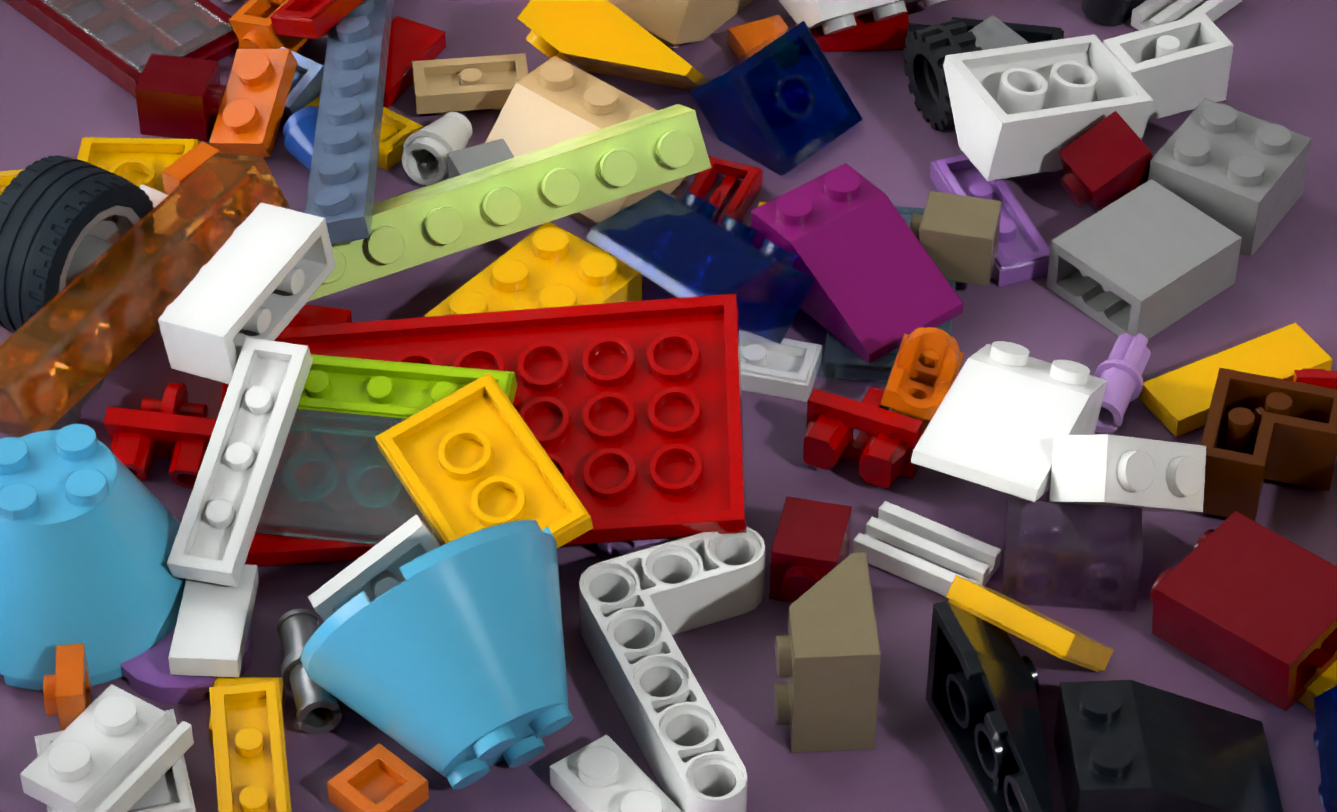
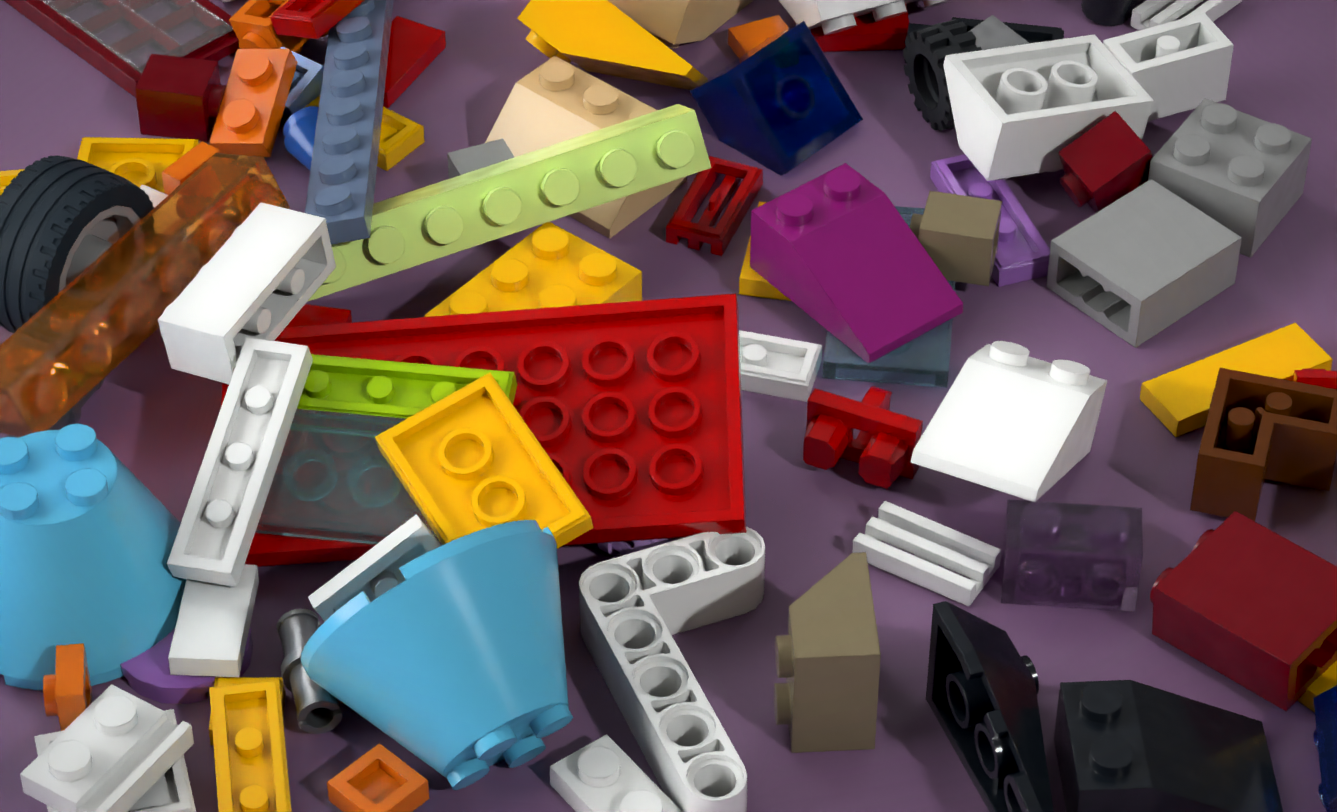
(162, 429): red hips -> none
(428, 148): white cone -> none
(466, 82): tan plate -> none
(699, 255): clear blue slope -> none
(807, 545): dark red brick -> none
(922, 373): orange hips -> none
(1029, 624): yellow tile -> none
(1124, 379): lavender axle -> none
(1128, 472): white brick -> none

